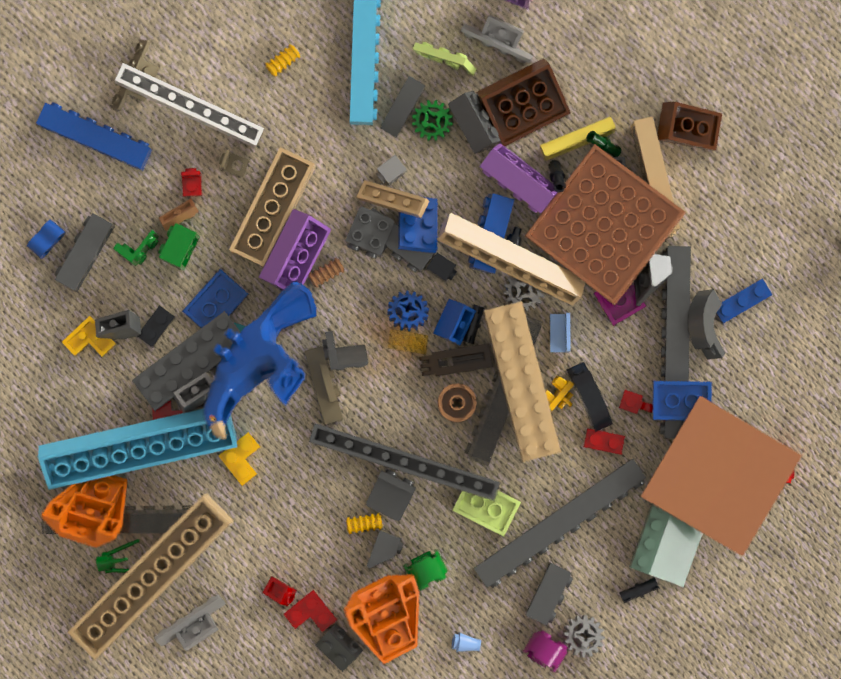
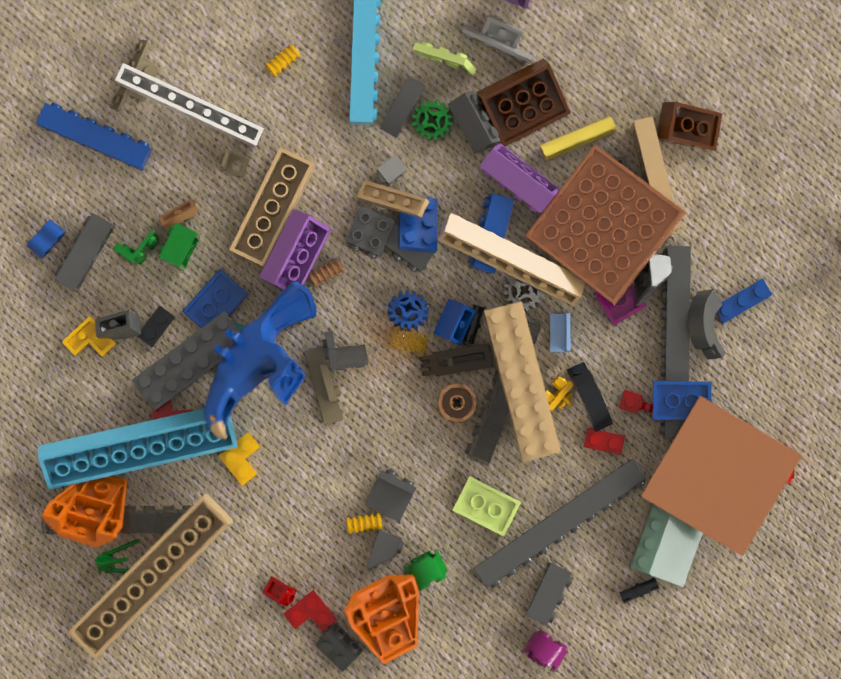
(191, 182): red bracket -> none
(193, 393): light grey brick -> none
(194, 626): light grey bracket -> none
(404, 462): dark grey brick -> none
(442, 268): black brick -> none
(462, 642): light blue cone -> none
(514, 237): black cylinder -> none
(557, 176): black pin -> none
(582, 643): light grey gear -> none
(604, 143): dark green pin -> none

